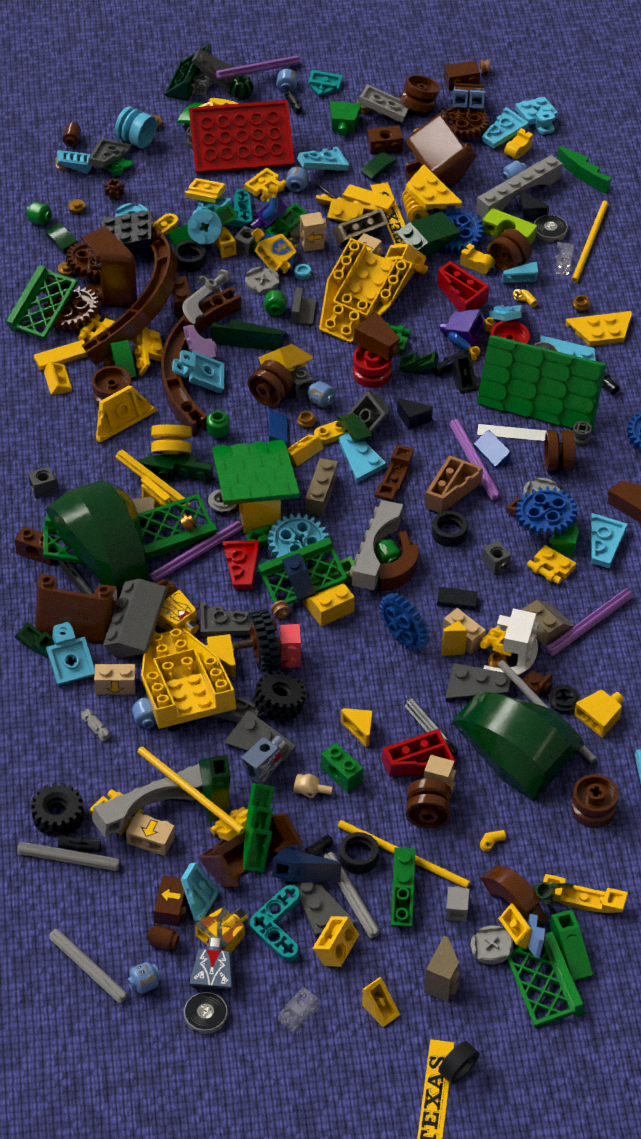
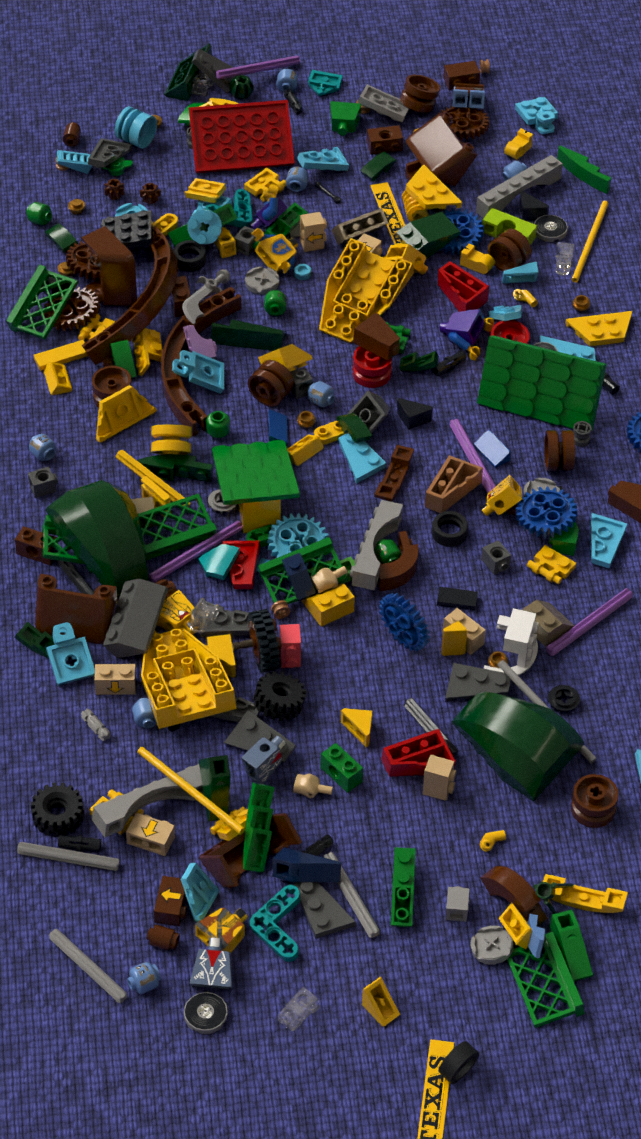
(42, 447): none -> medium blue head
(150, 193): none -> reddish brown gear
(188, 522): pearl gold plate -> none
(203, 615): none -> clear piece
(219, 561): none -> teal slope
(303, 309): dark grey panel -> none
(321, 487): dark tan brick -> none
(327, 579): none -> tan piece
(336, 941): yellow brick -> none
(342, 210): yellow bracket -> none
(359, 839): black tyre -> none
(368, 197): yellow tile -> none
(418, 861): yellow piece -> none
(428, 803): reddish brown wheel -> none
(443, 972): dark tan slope -> none
(463, 372): black slope -> none
(495, 638): yellow plate -> none
(503, 497): none -> yellow torso
(504, 128): medium azure wing -> none
(512, 432): white sticker -> none
(538, 683): reddish brown bracket -> none
(599, 711): yellow torso -> none

